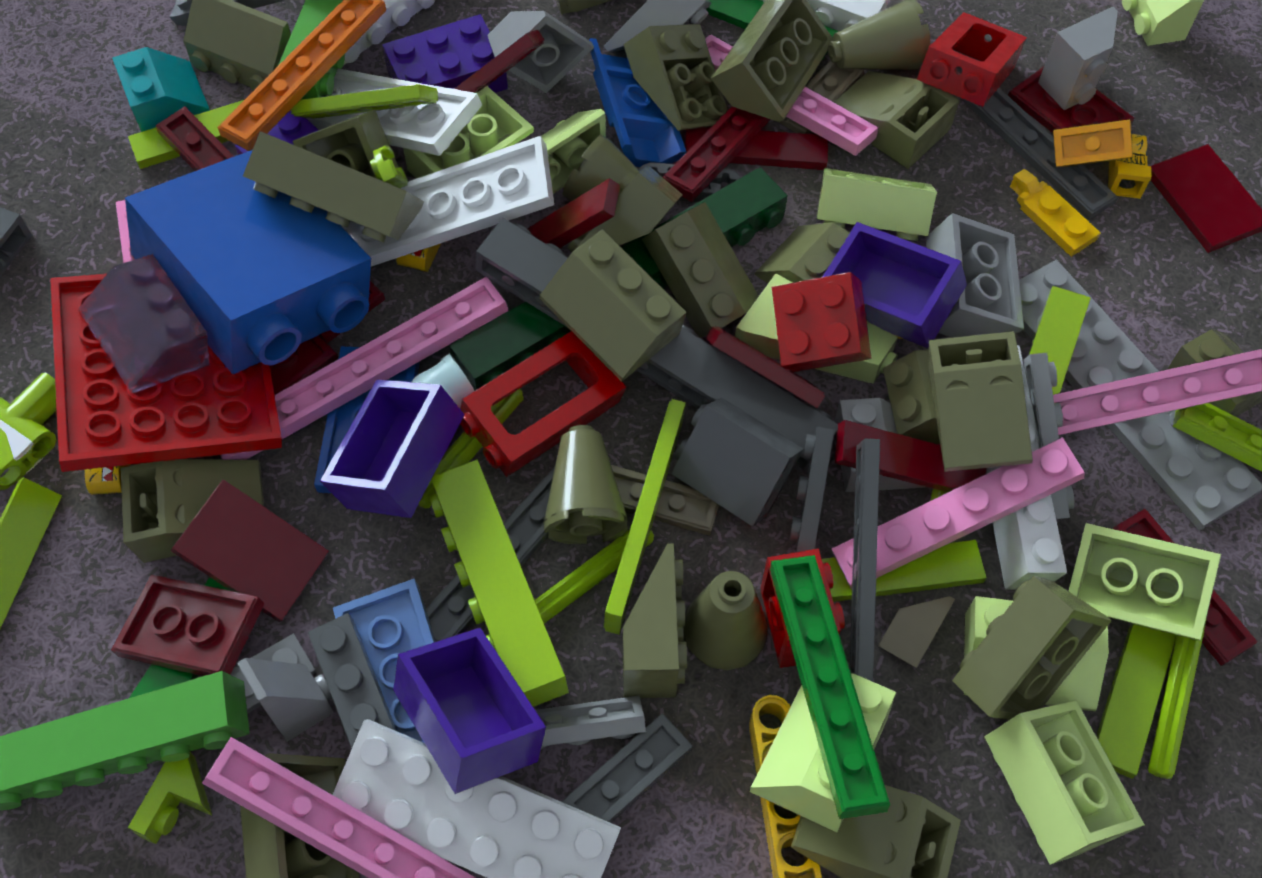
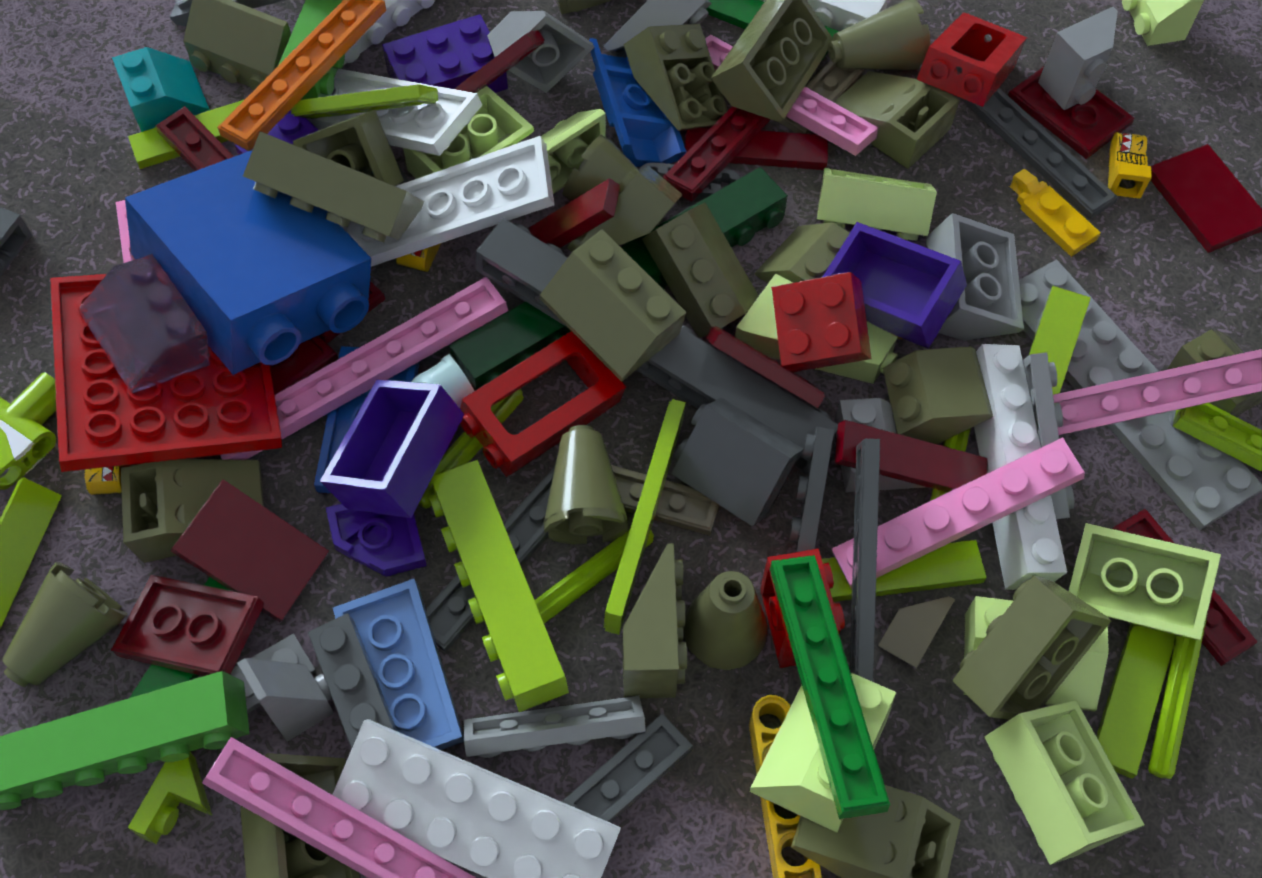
(59, 626): none -> olive cone
(376, 540): none -> dark purple plate
(385, 168): lime plate -> none
(468, 709): dark purple piece -> none
(979, 401): olive slope -> none
(1093, 143): light orange panel -> none

